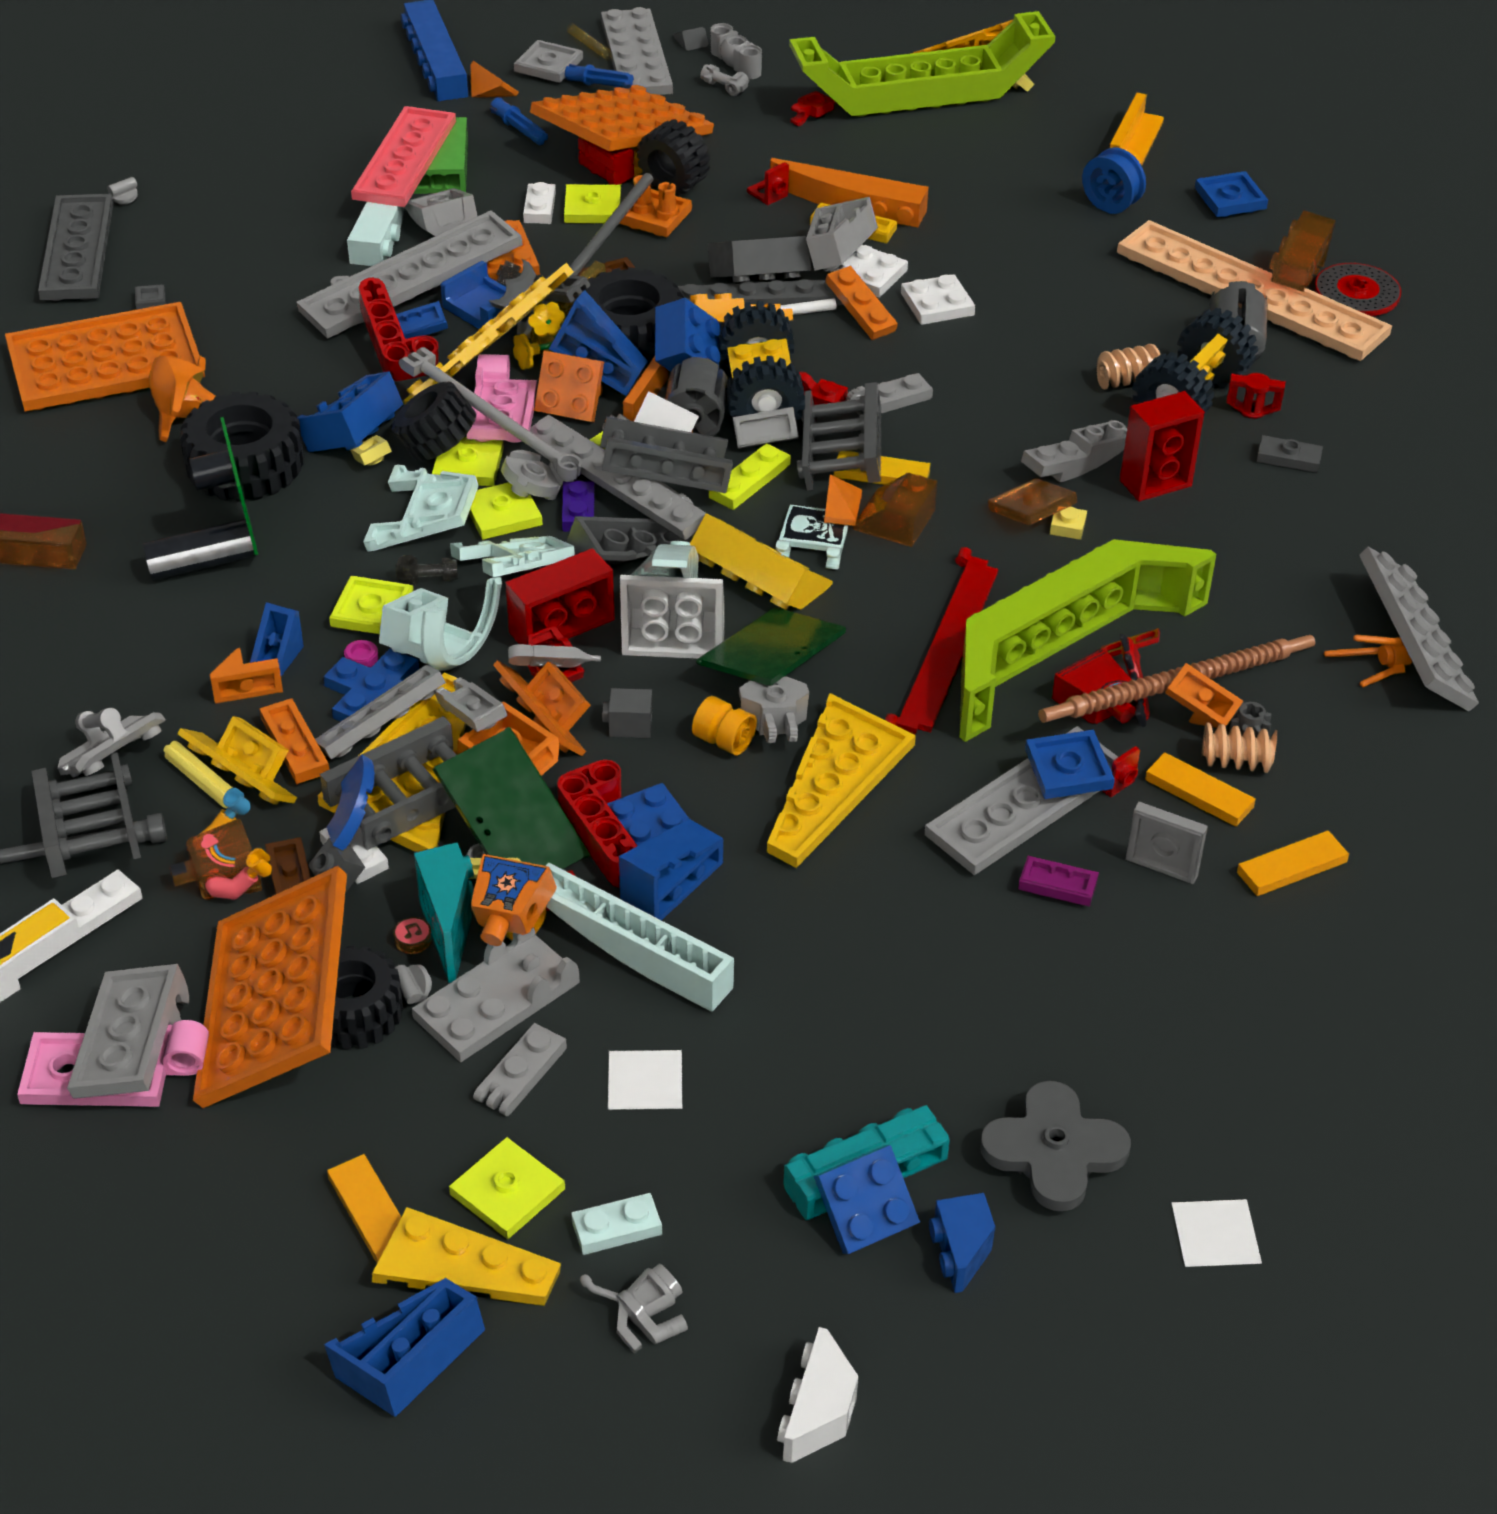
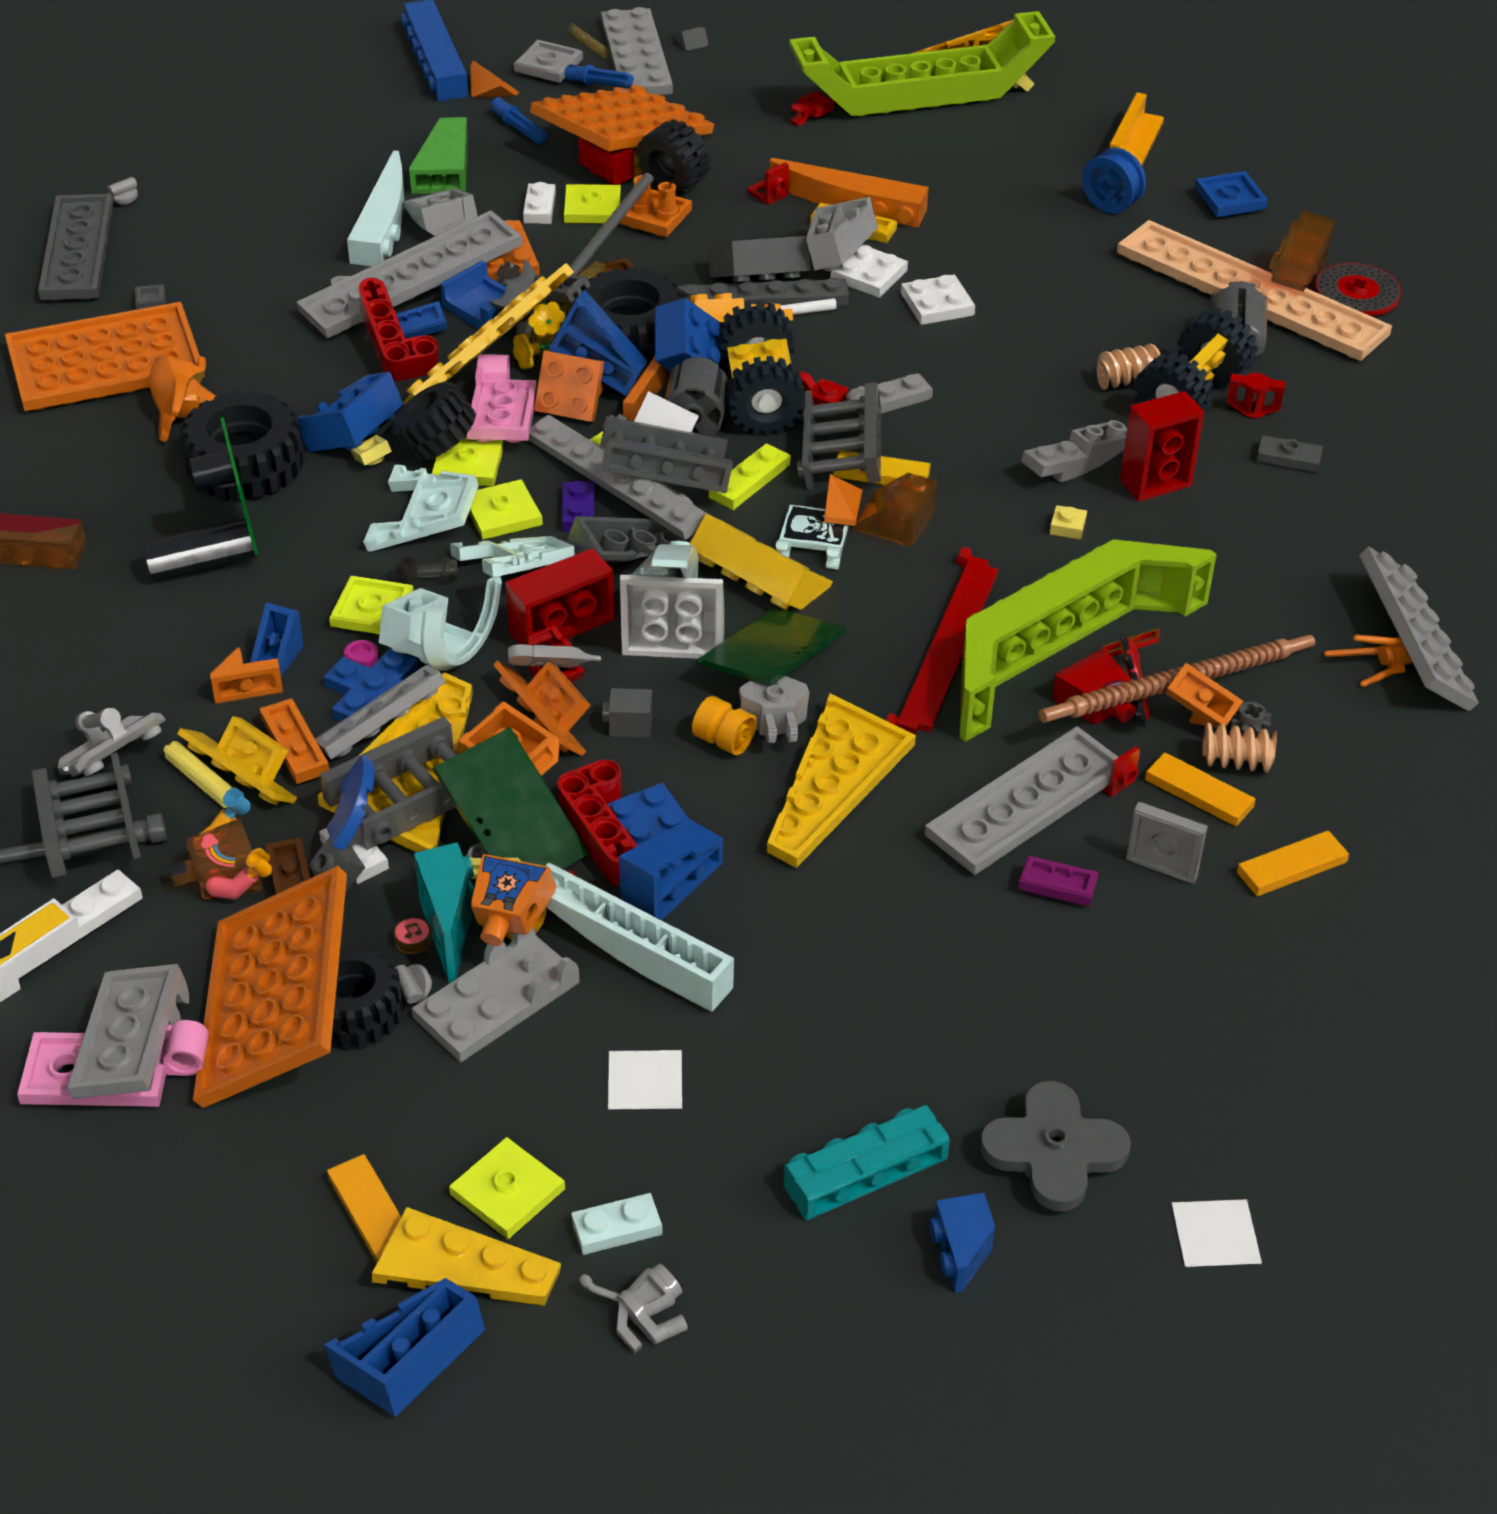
(404, 156): coral tile -> none
(471, 705): light grey hinge -> none
(520, 1069): light grey hinge -> none
(531, 475): light grey plate -> none
(567, 465): light grey hinge -> none
(733, 85): light grey bar -> none
(736, 50): light grey piece -> none
(765, 427): light grey tile -> none
(820, 1400): white slope -> none
(861, 302): orange plate -> none
(866, 1199): blue plate -> none
(1032, 501): clear orange plate -> none
(1069, 764): blue plate -> none

